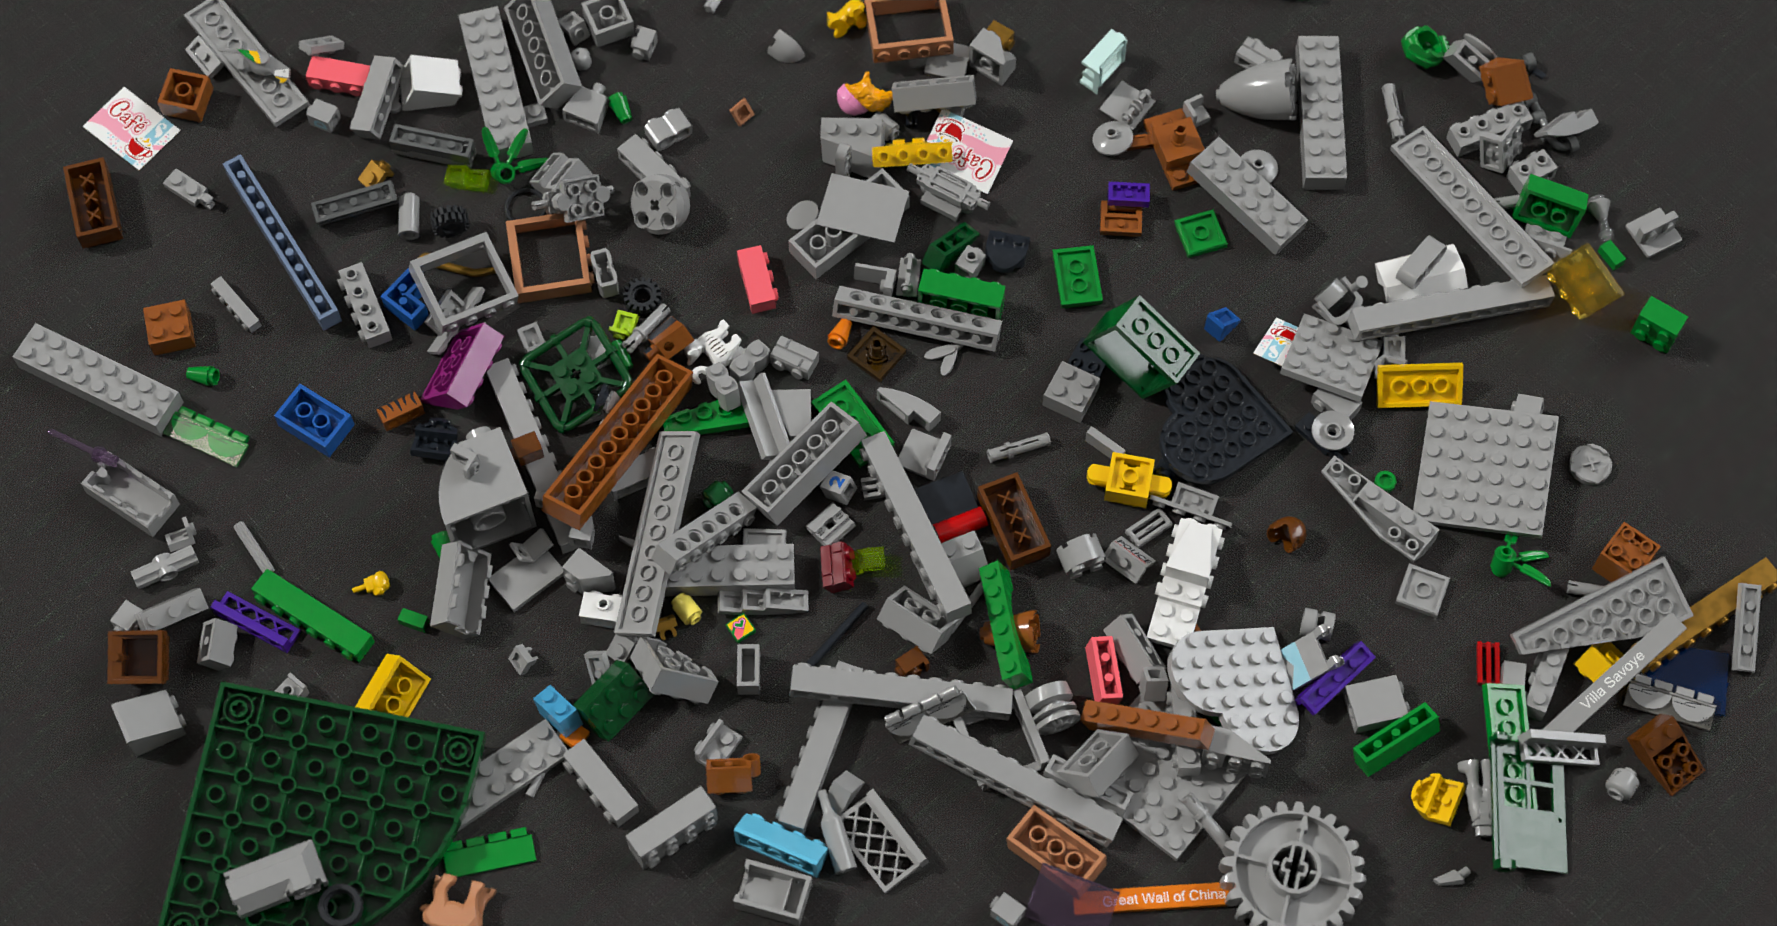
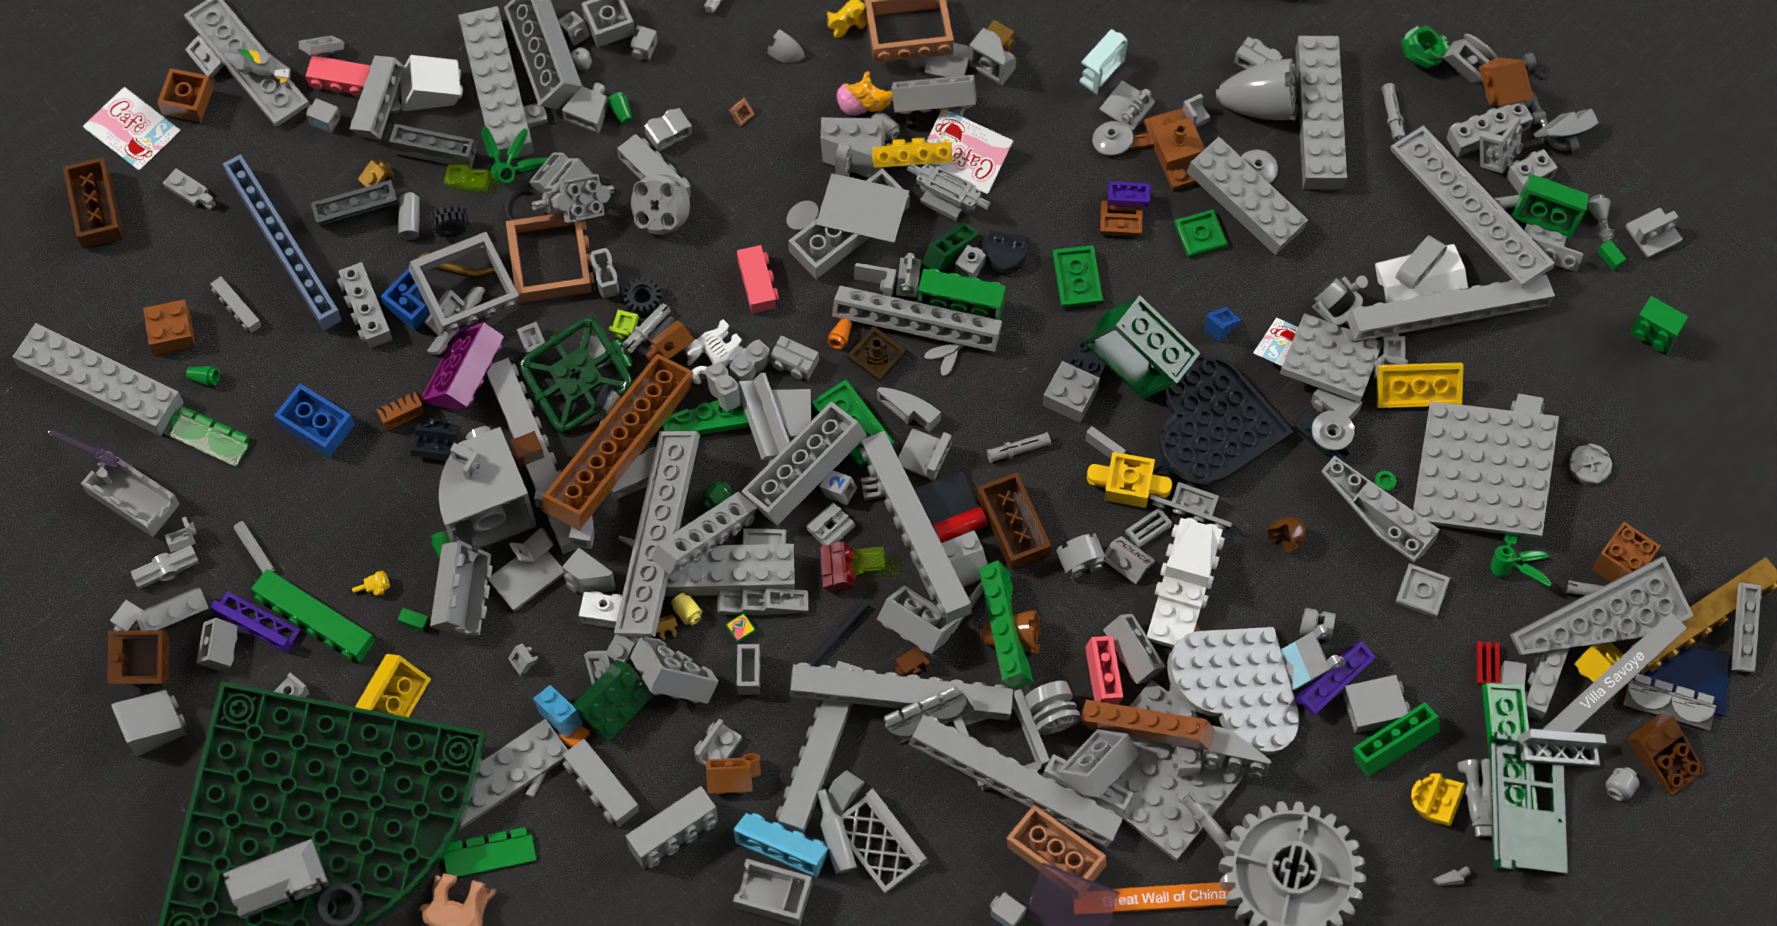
(1153, 684): light grey brick -> none
(1584, 281): clear yellow slope -> none

